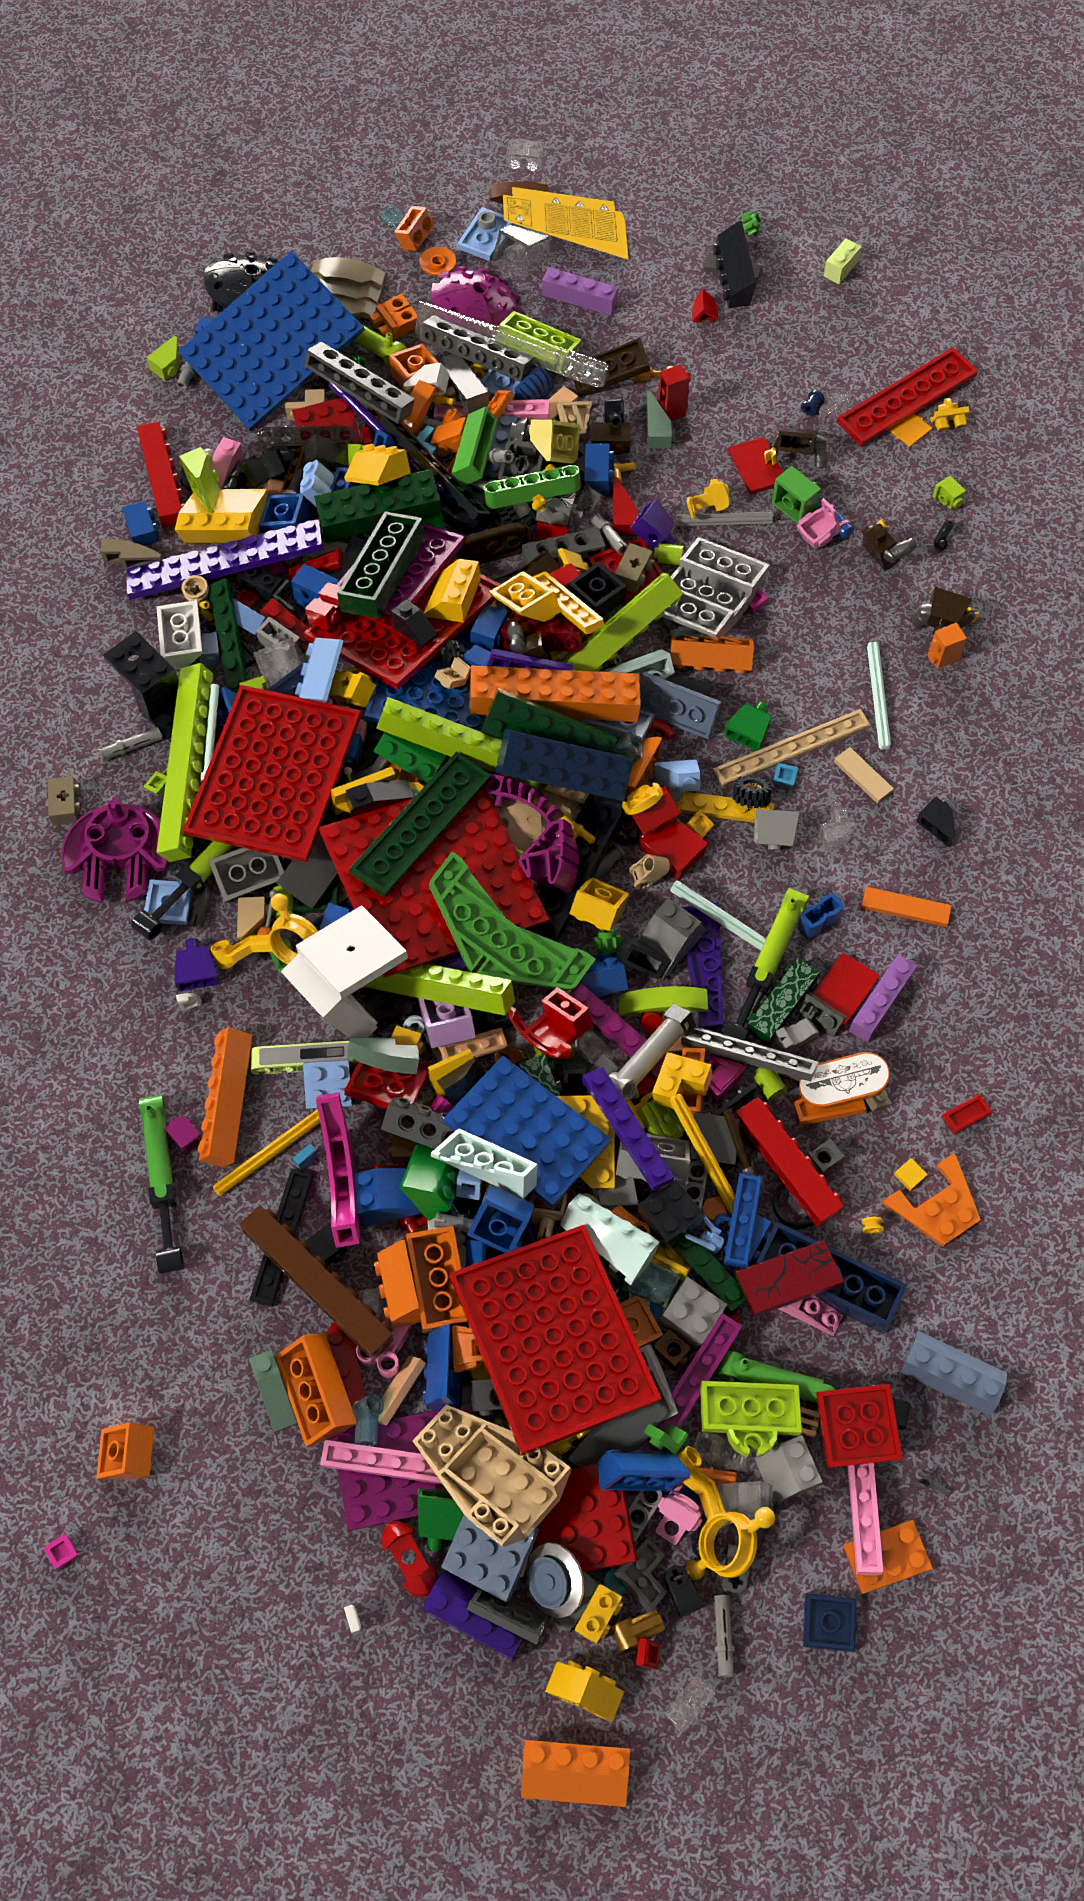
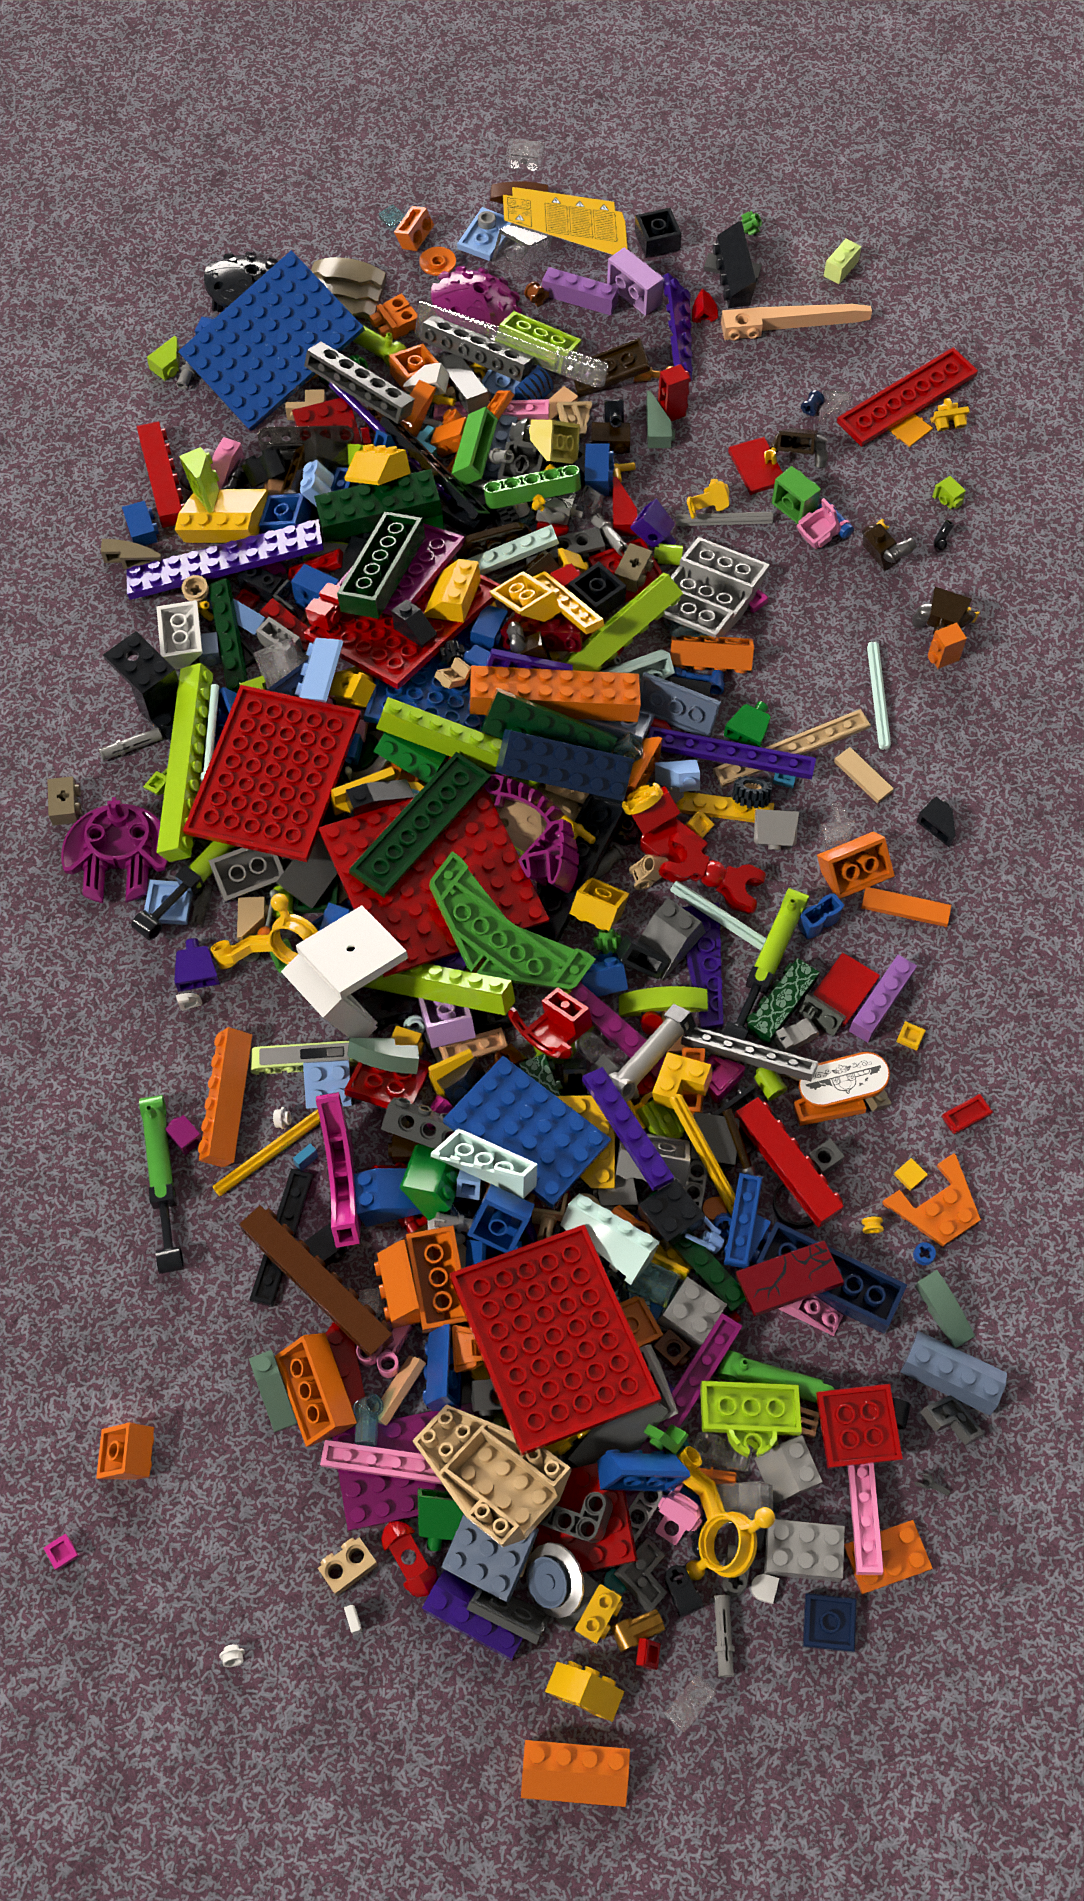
(232, 1656): none -> white plate
(282, 1118): none -> white plate
(351, 1571): none -> tan brick
(516, 550): none -> light aqua plate
(536, 293): none -> dark orange brick
(581, 1521): none -> dark grey beam
(635, 281): none -> lavender brick
(657, 232): none -> black brick
(680, 322): none -> dark purple wing
(696, 866): none -> red piece
(715, 679): none -> blue brick
(735, 753): none -> dark purple plate
(752, 321): none -> light nougat piece
(764, 1588): none -> white tile
(804, 1550): none -> light grey brick
(856, 864): none -> orange slope
(910, 1035): none -> yellow tile
(924, 1246): none -> blue bush
(944, 1309): none -> sand green slope
(952, 1413): none -> dark grey plate

